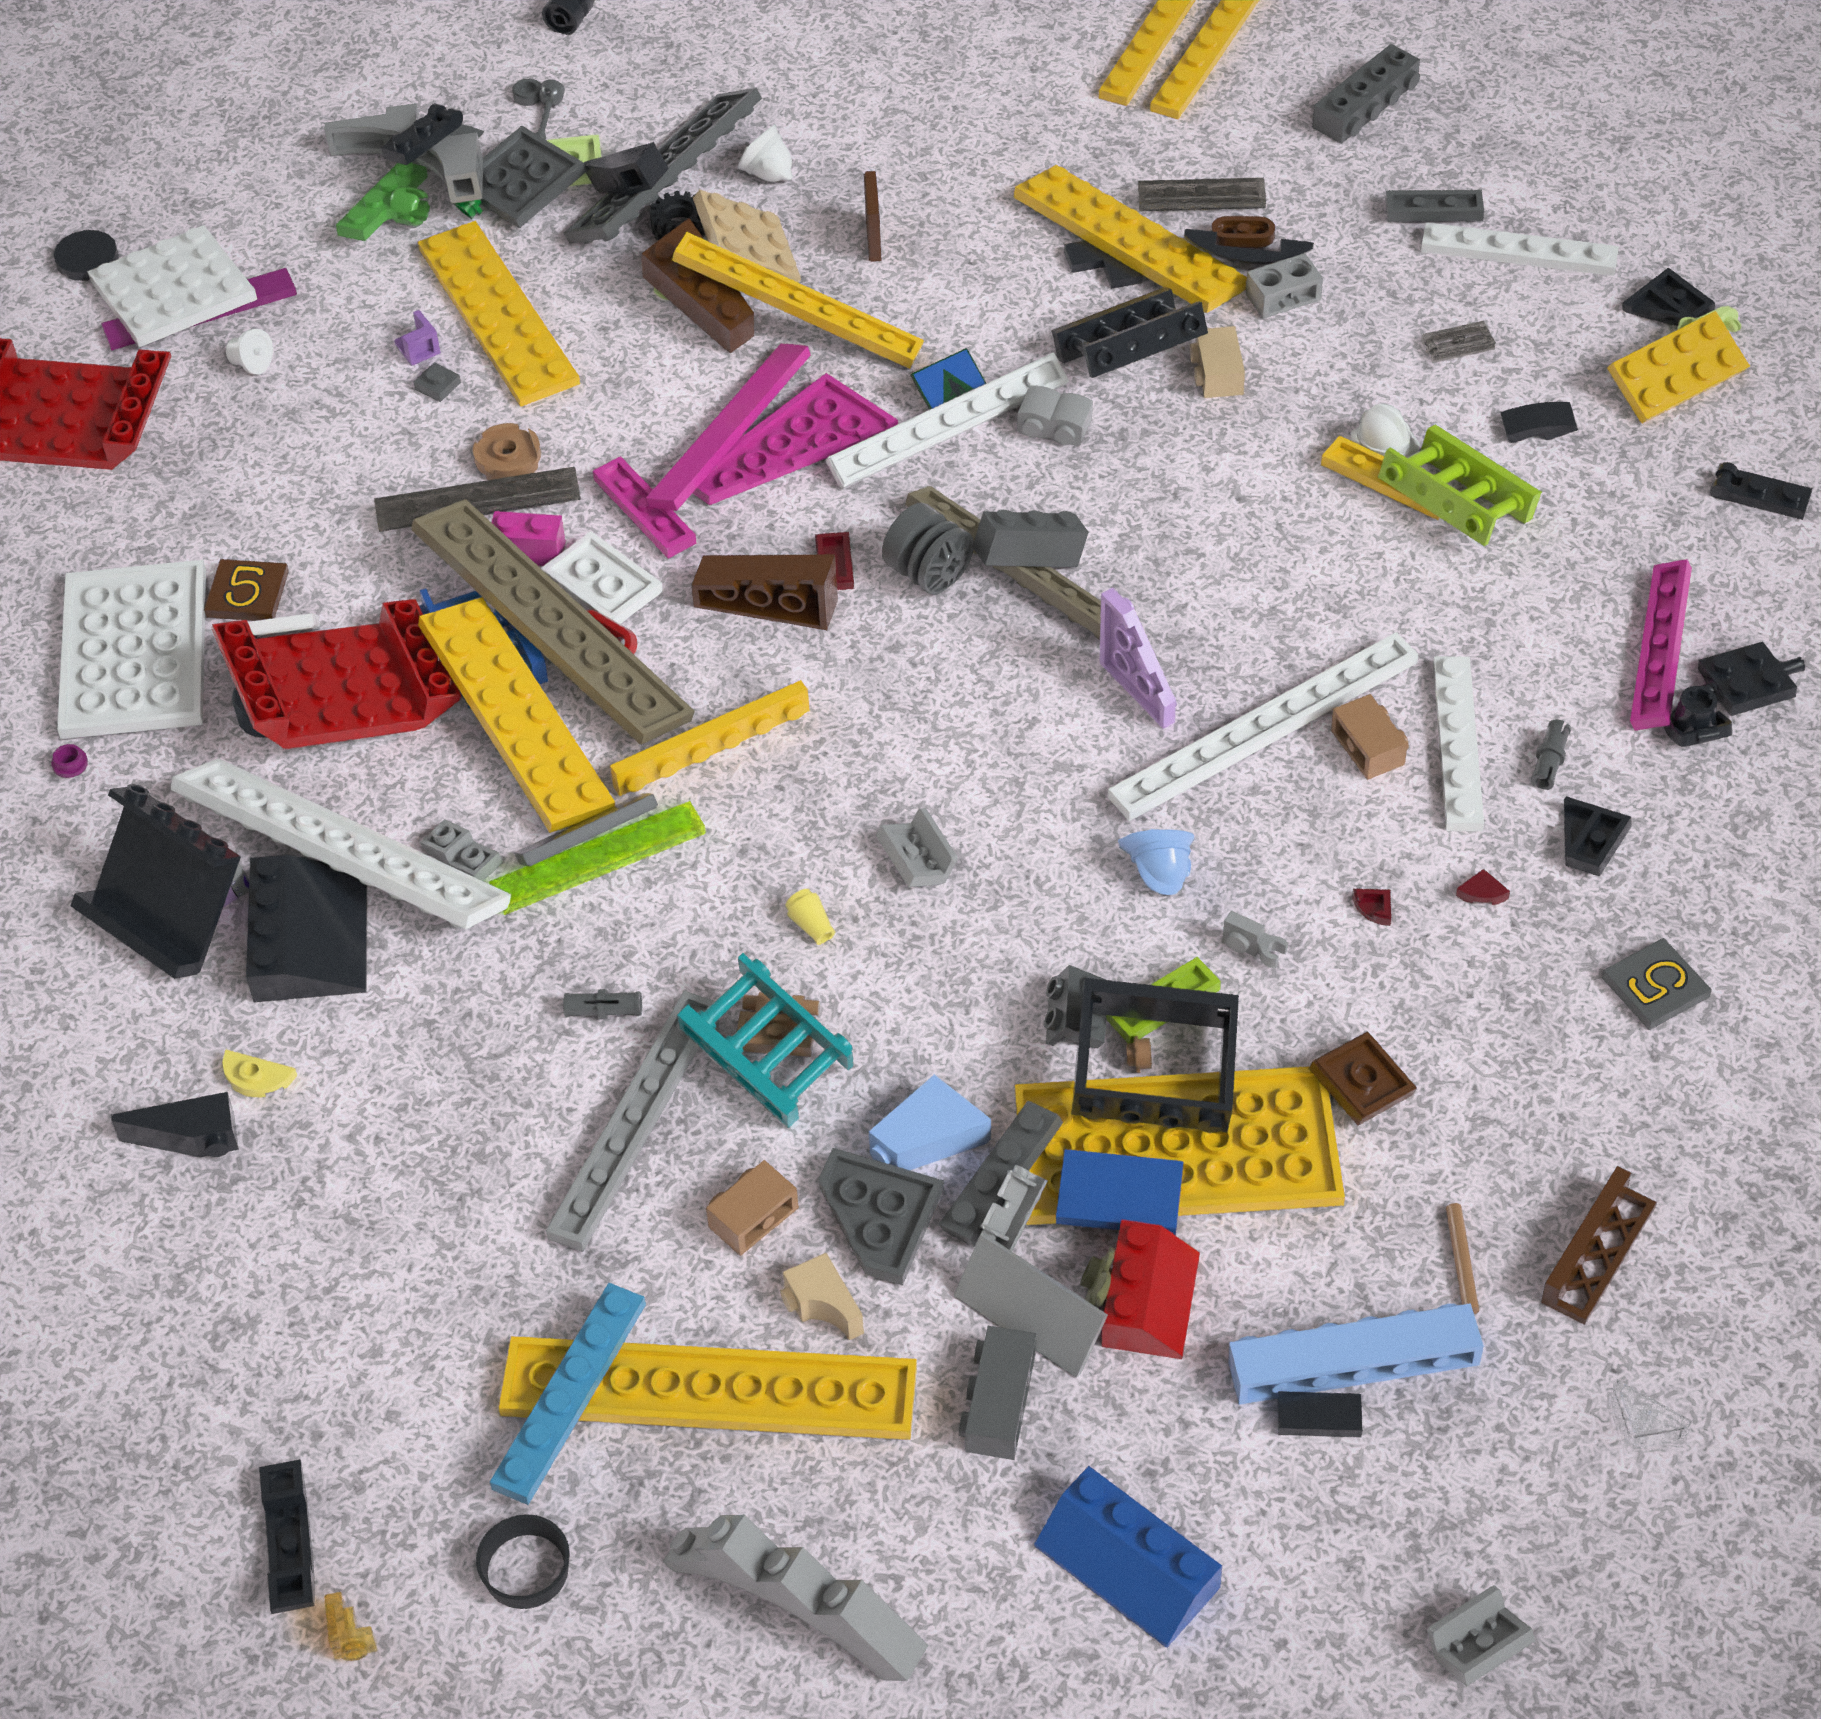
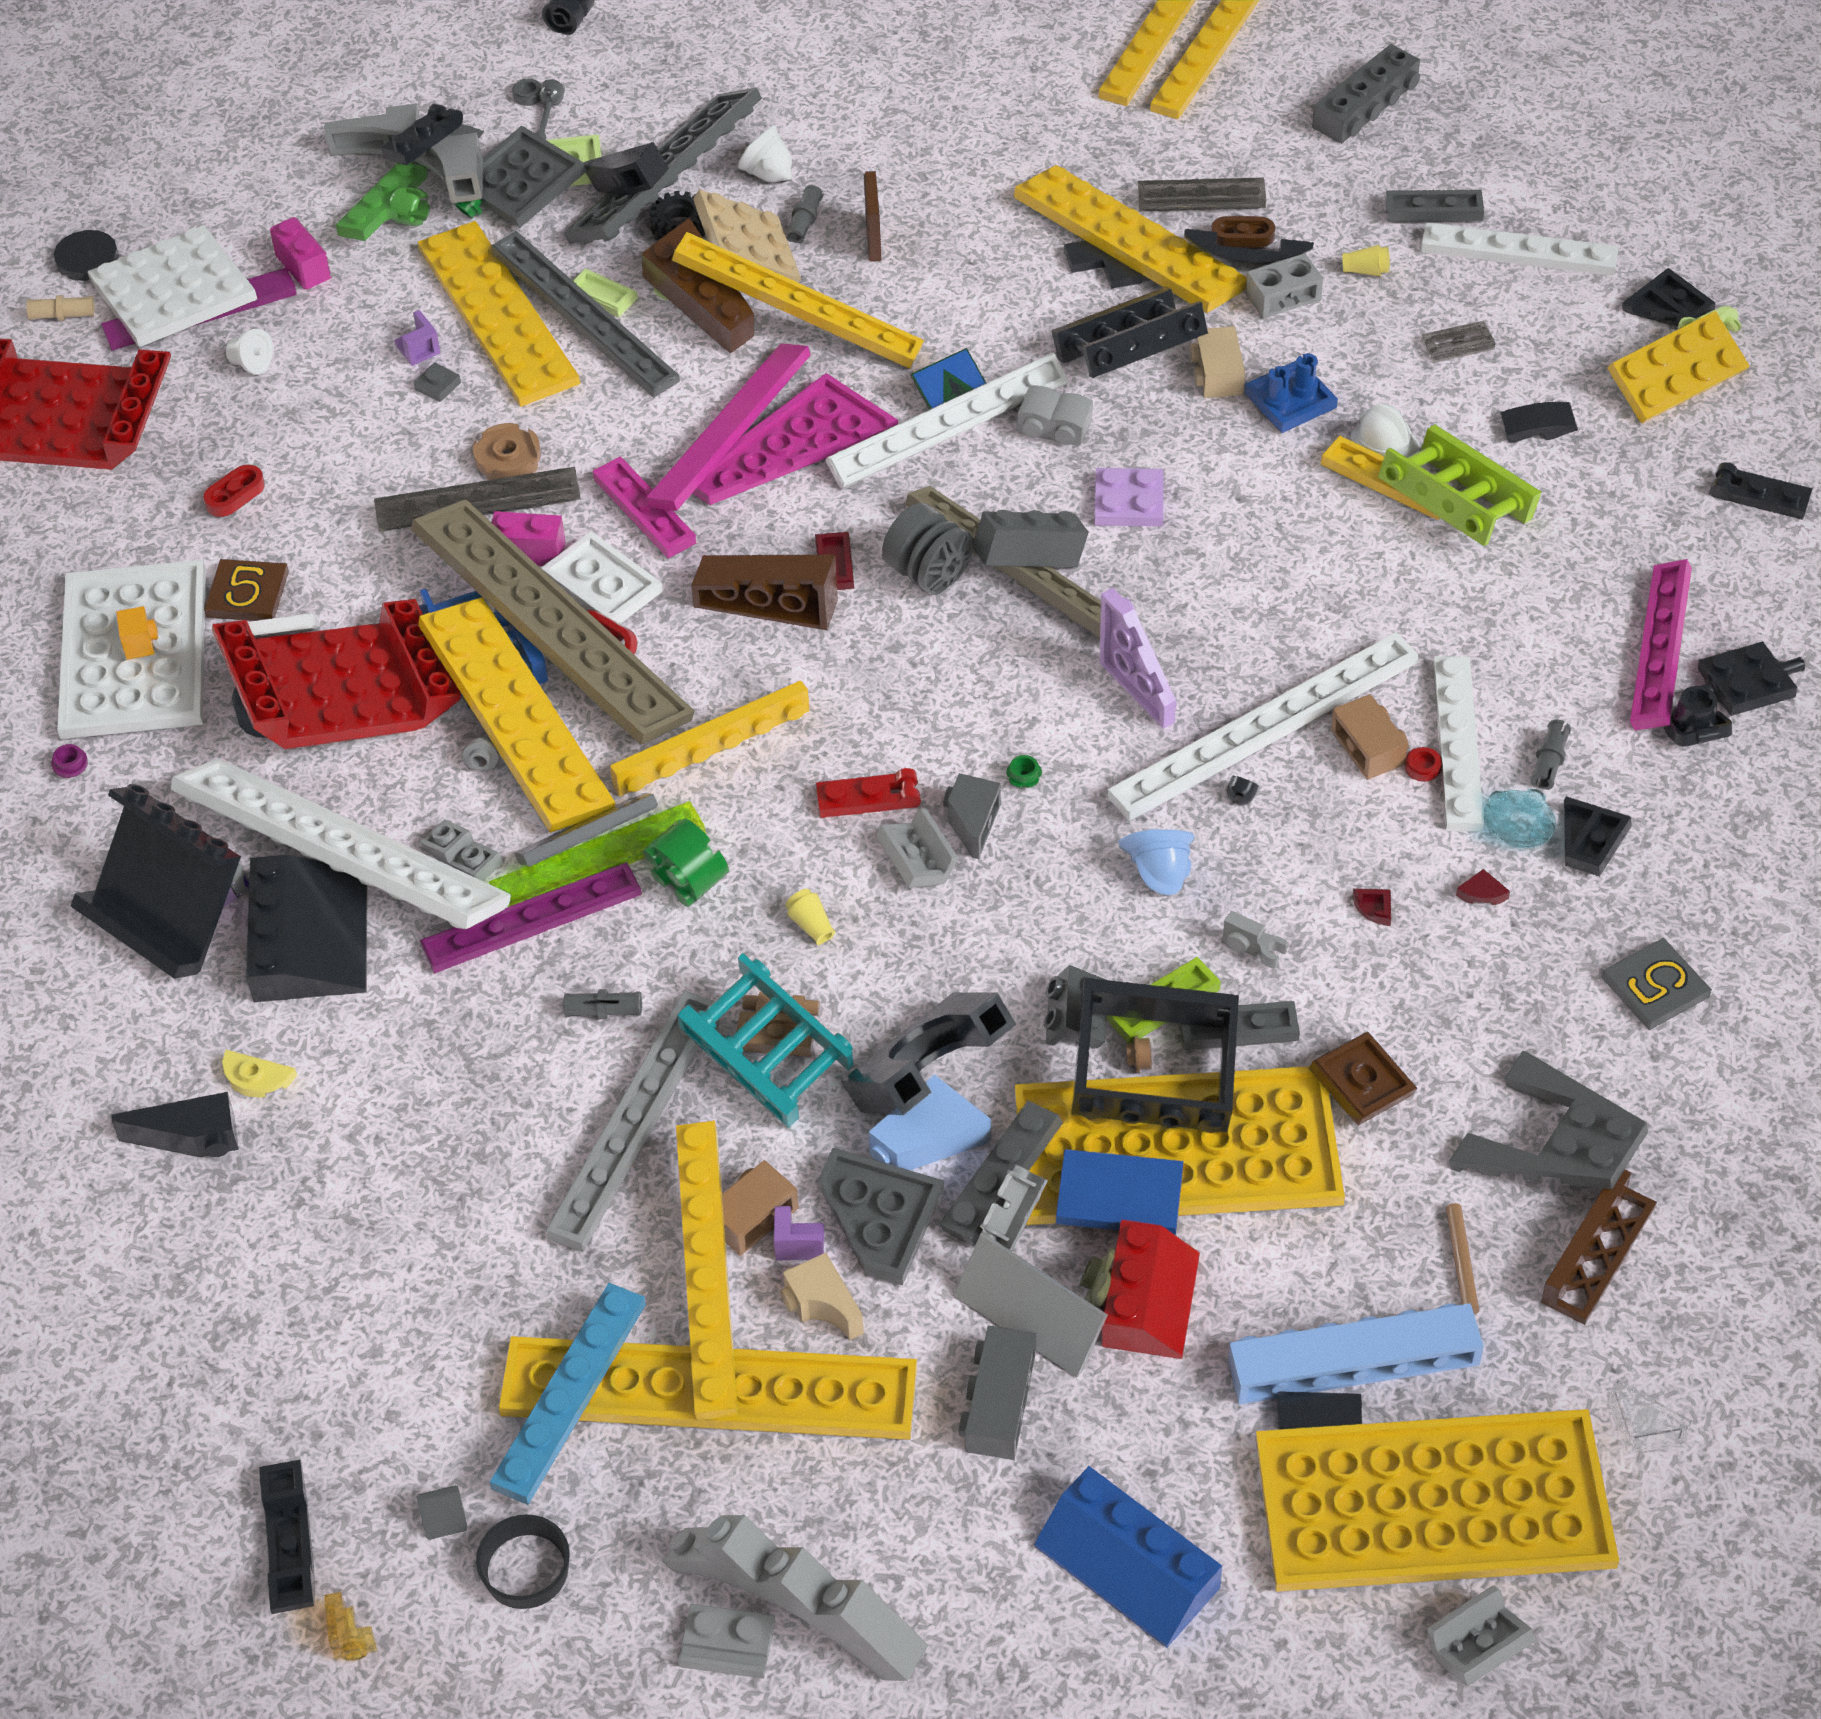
(60, 307): none -> tan pin
(136, 632): none -> light orange plate
(231, 490): none -> red plate
(300, 253): none -> dark pink brick
(442, 1512): none -> dark grey slope
(480, 747): none -> light grey plate
(531, 917): none -> magenta tile
(585, 314): none -> dark grey tile
(608, 293): none -> yellowish green tile
(685, 861): none -> green brick
(706, 1271): none -> yellow plate
(727, 1641): none -> light grey plate
(796, 1240): none -> medium lavender panel
(804, 214): none -> dark grey pin
(868, 794): none -> red plate
(892, 1077): none -> black arch
(972, 810): none -> dark grey slope
(1020, 765): none -> green plate
(1129, 497): none -> lavender plate
(1241, 787): none -> black hinge
(1255, 1025): none -> dark grey plate
(1291, 393): none -> blue plate
(1367, 261): none -> light yellow cone
(1423, 764): none -> red tile
(1435, 1500): none -> yellow plate
(1520, 818): none -> clear light blue dish
(1585, 1148): none -> dark grey wing

